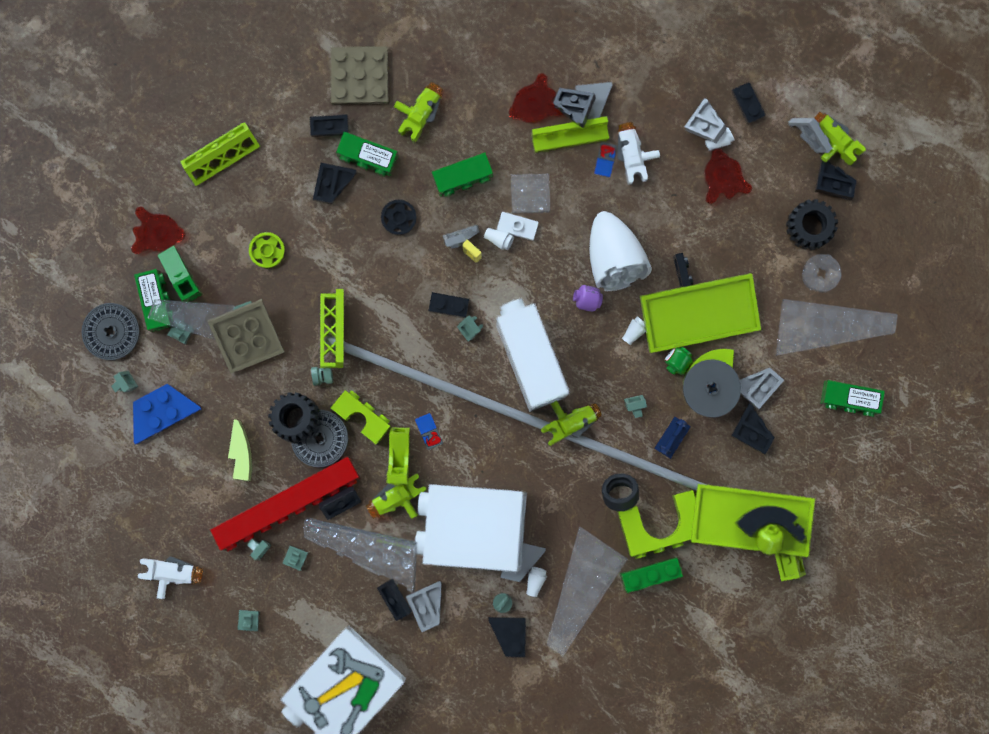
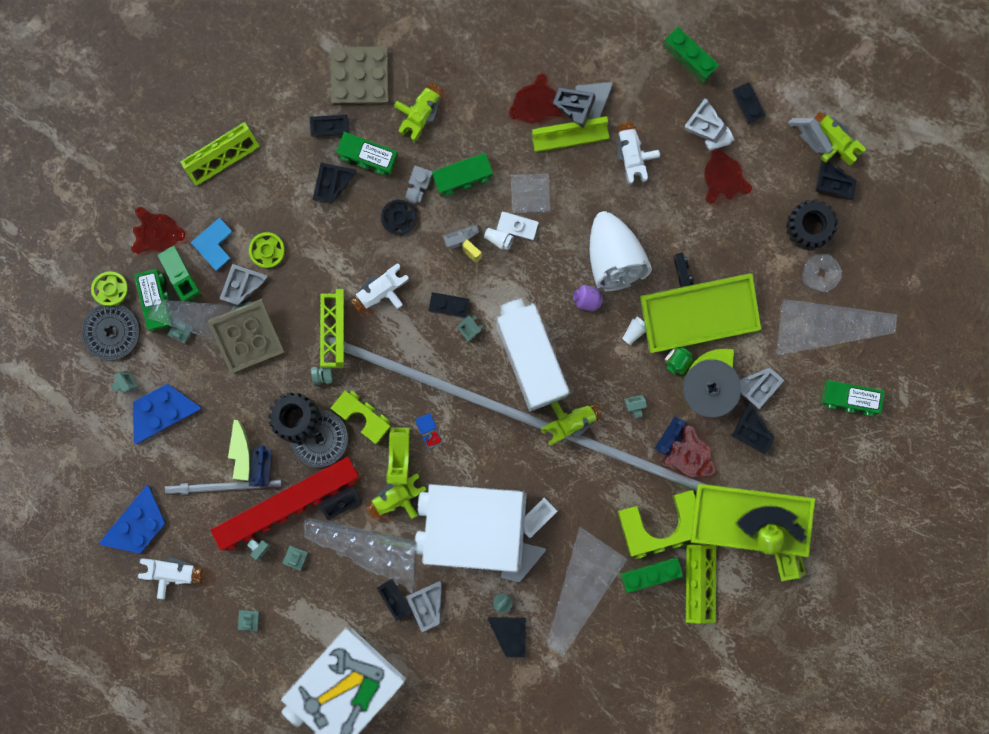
(109, 289): none -> lime wheel
(136, 525): none -> blue wing
(186, 489): none -> light grey bar
(208, 244): none -> dark azure tile
(240, 285): none -> light grey wing
(260, 467): none -> dark blue hinge
(378, 288): none -> white piece
(420, 180): none -> light grey plate
(536, 579): white cone -> none
(538, 517): none -> white plate
(605, 159): sticker -> none
(620, 480): black tyre -> none
(690, 55): none -> green brick
(691, 456): none -> clear red tile
(697, 584): none -> lime fence

